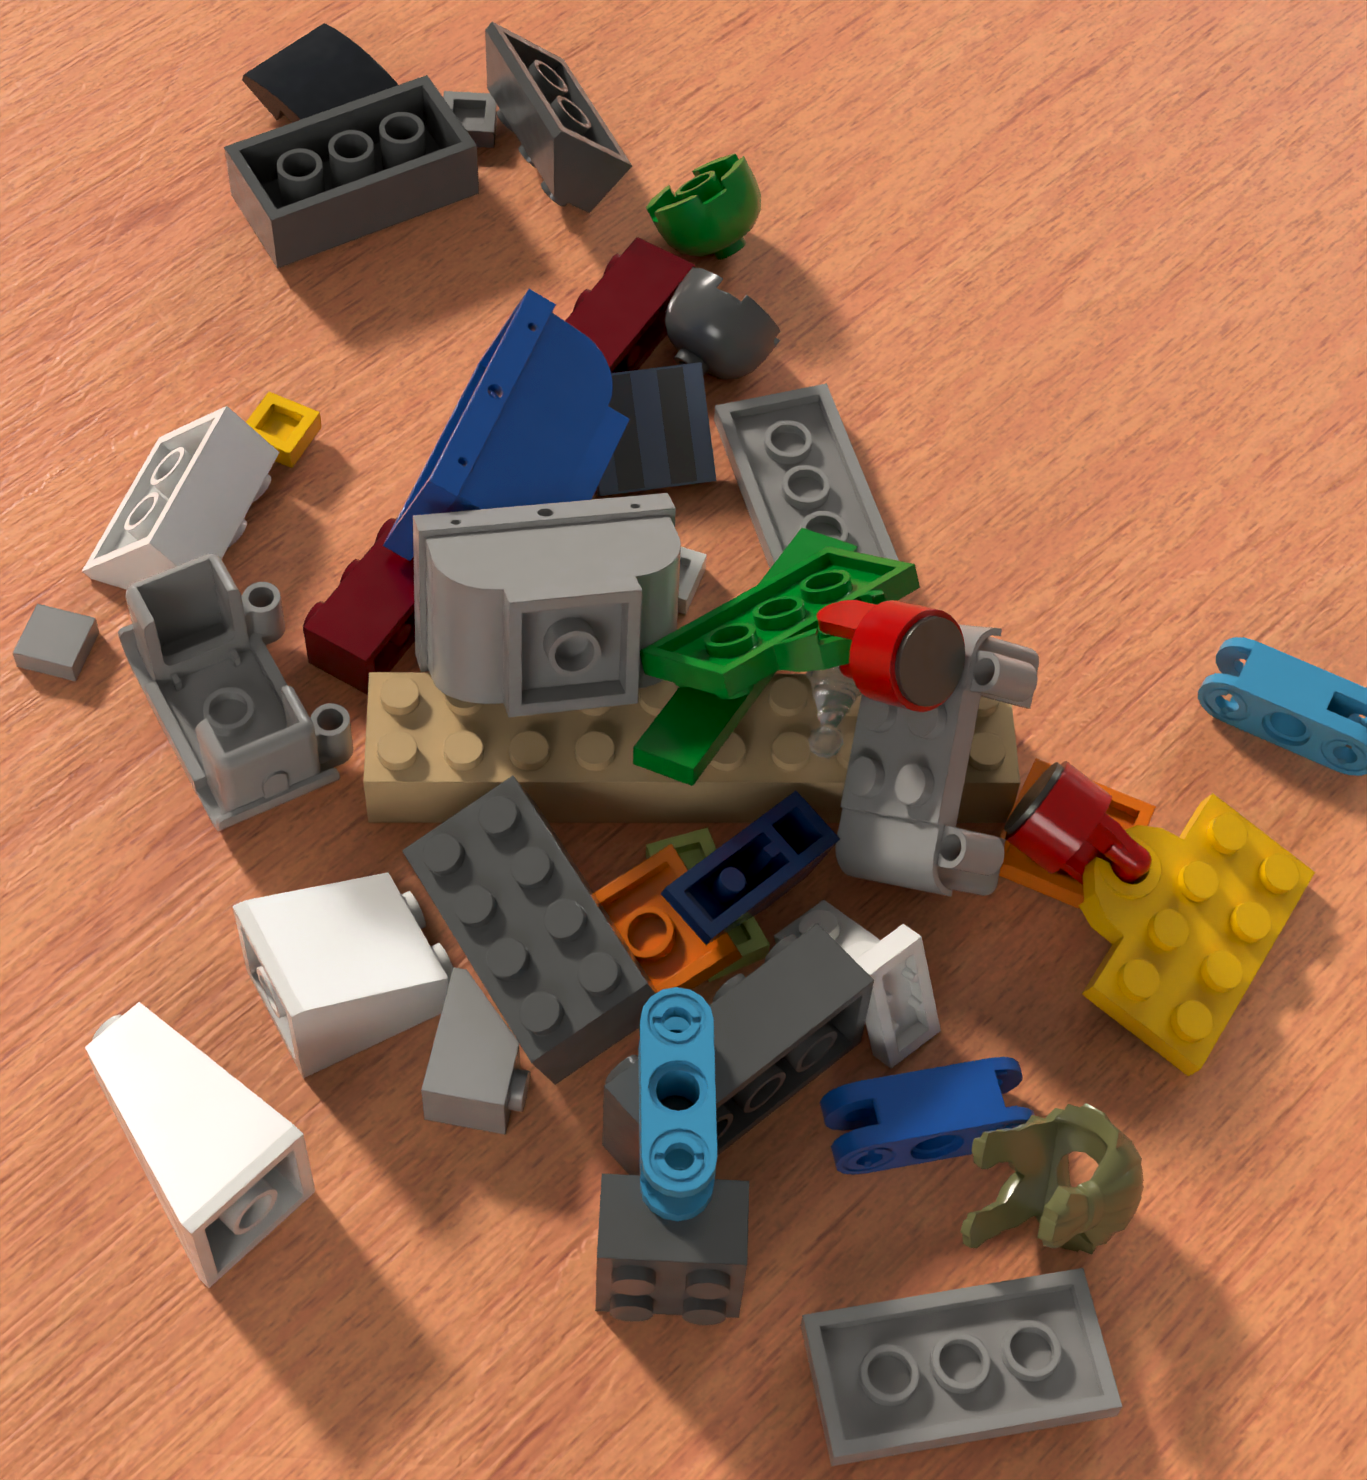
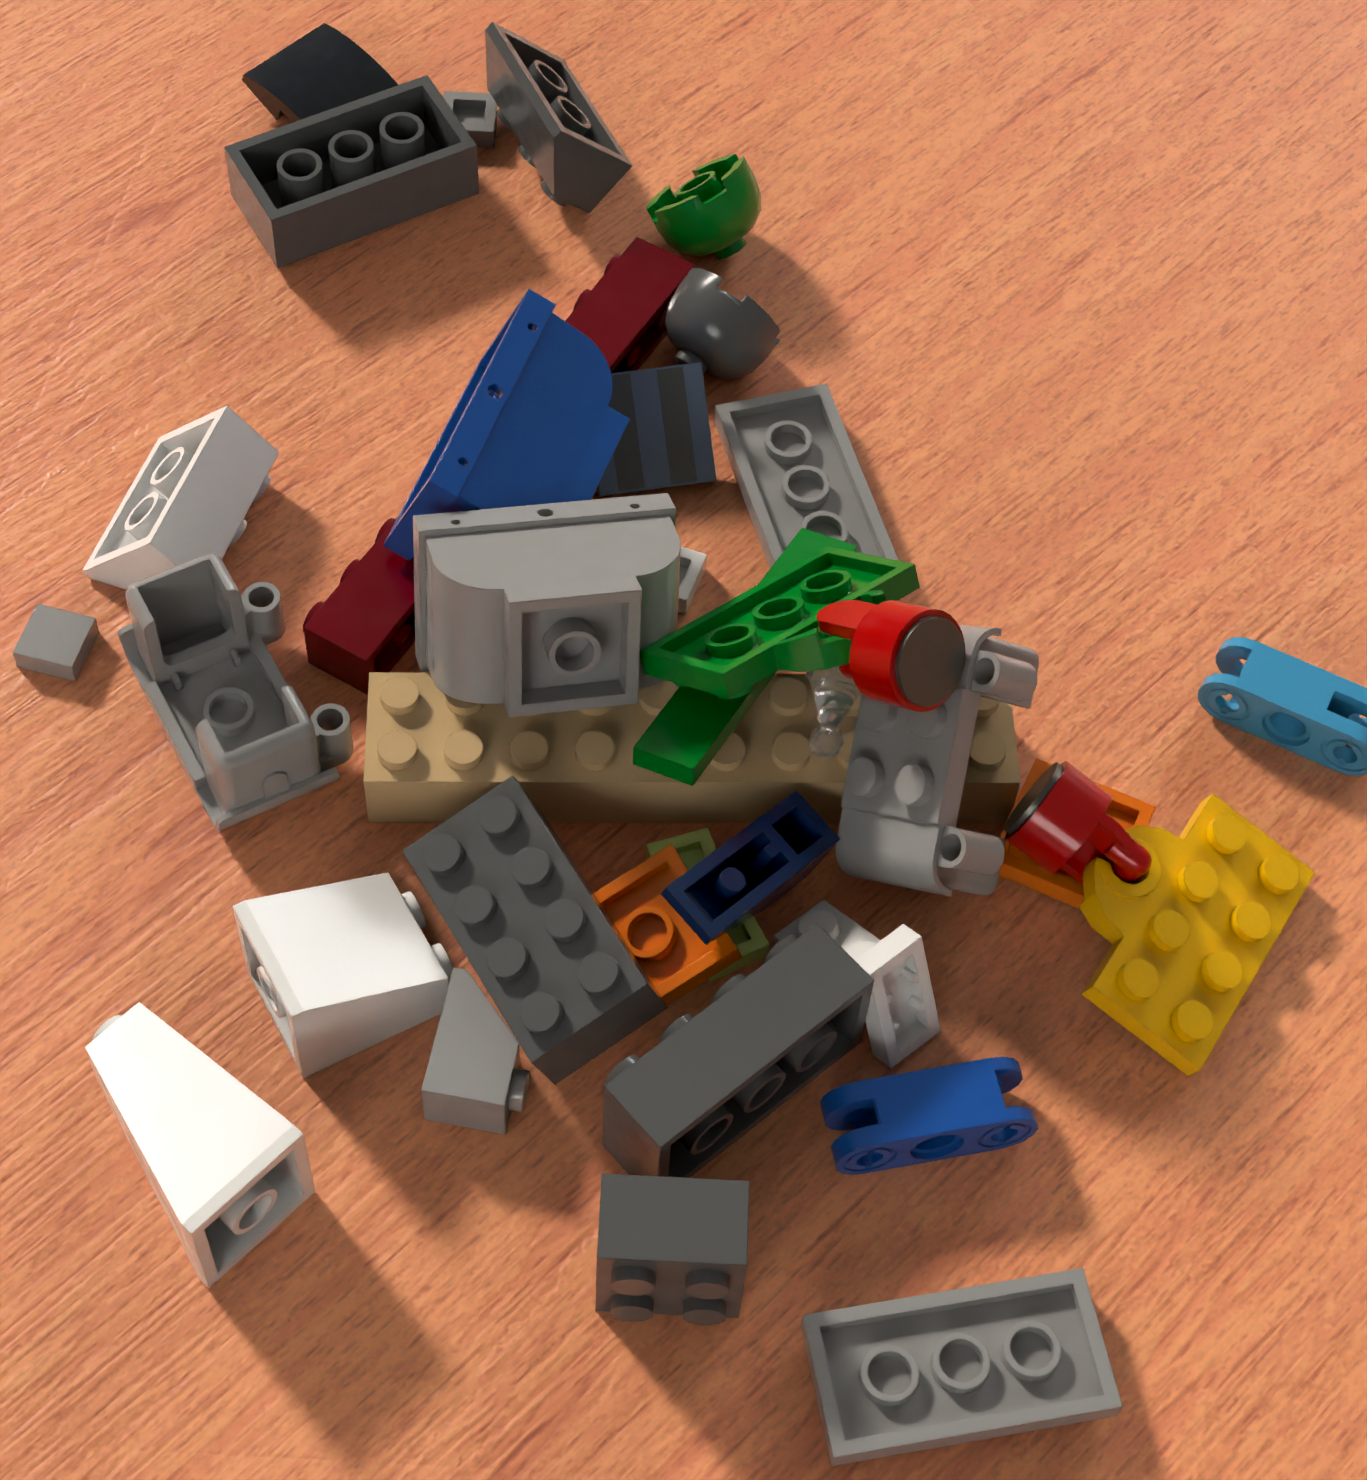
(285, 426): yellow plate -> none
(675, 1145): dark azure piece -> none
(1041, 1183): olive piece -> none

